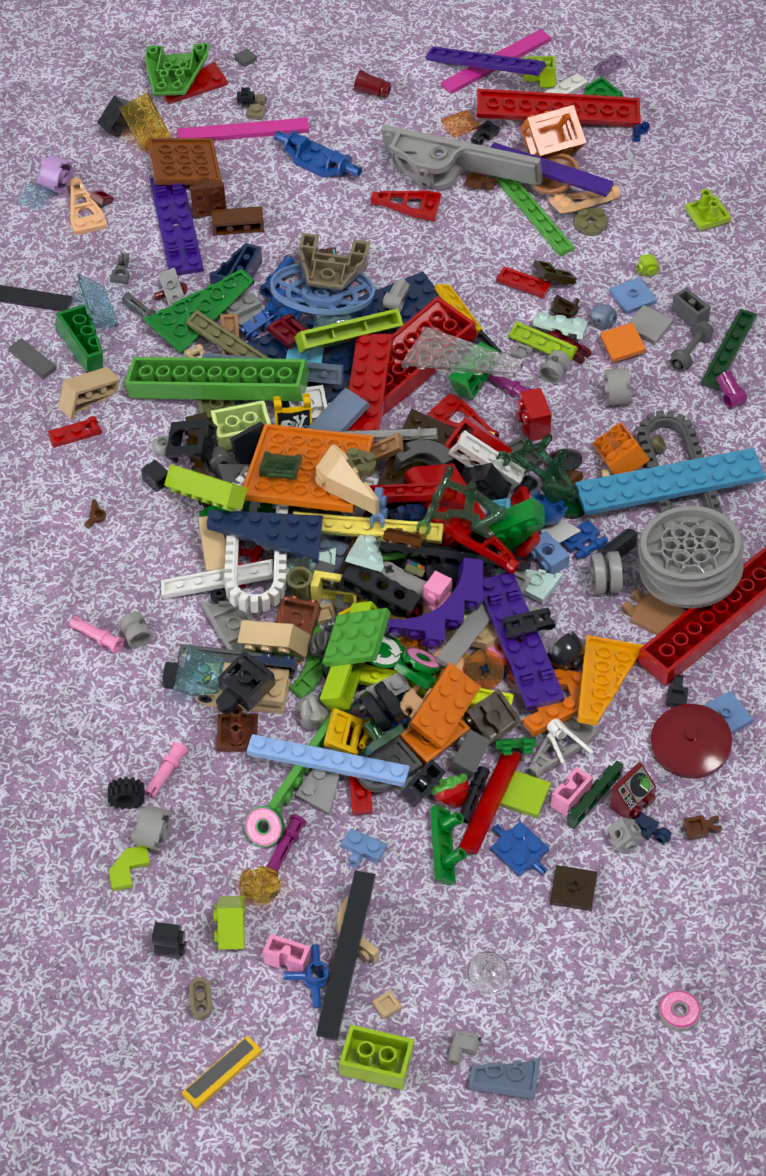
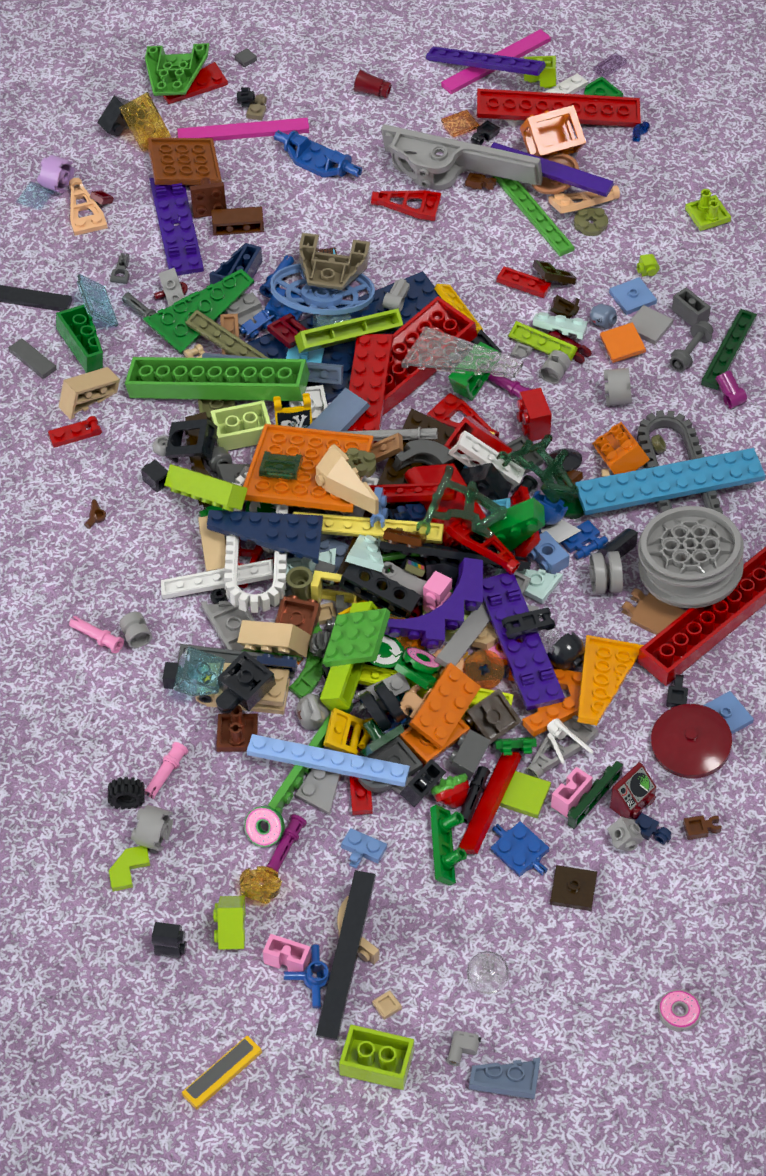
(200, 1000): dark tan plate -> none
(245, 443): black tile -> none

